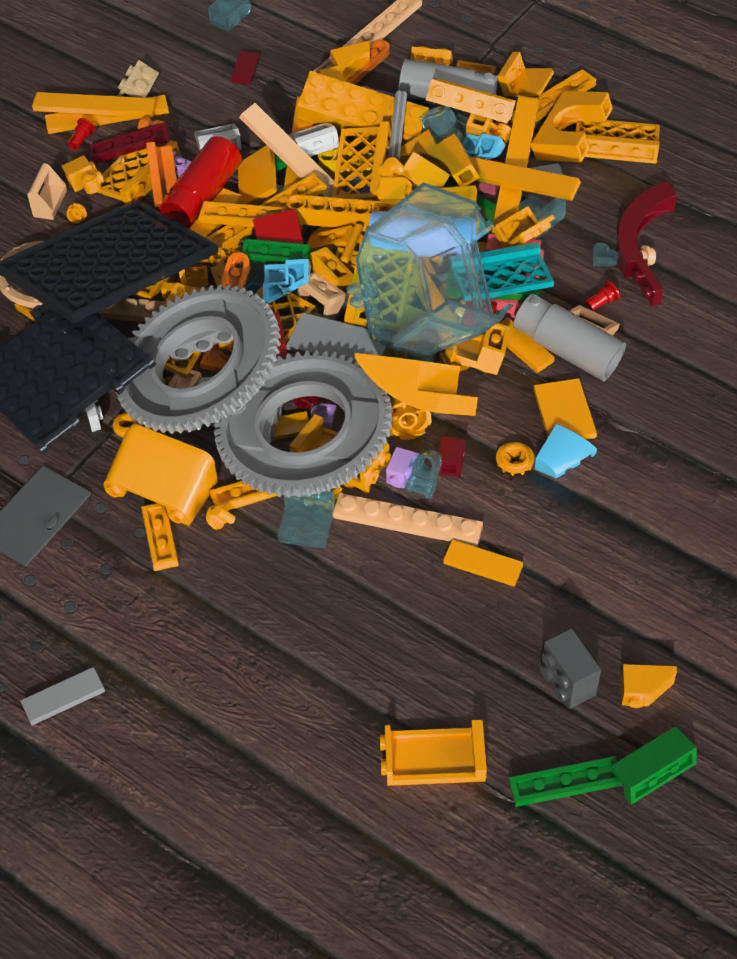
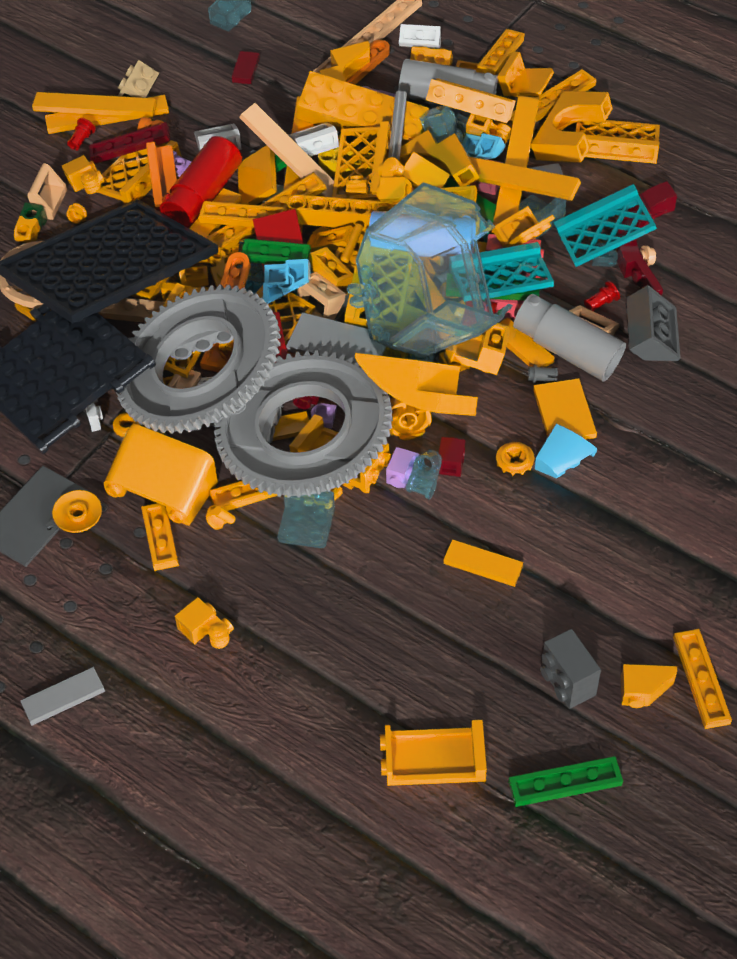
(29, 224): none -> leg
(73, 504): none -> light orange dish
(199, 620): none -> light orange brick
(356, 186): none -> light orange plate
(407, 519): light nougat plate -> none
(420, 36): none -> white tile
(500, 52): none -> light orange plate
(542, 374): none -> dark grey pin
(598, 214): none -> teal fence
(652, 326): none -> dark grey slope
(655, 764): green panel -> none
(702, 679): none -> light orange tile

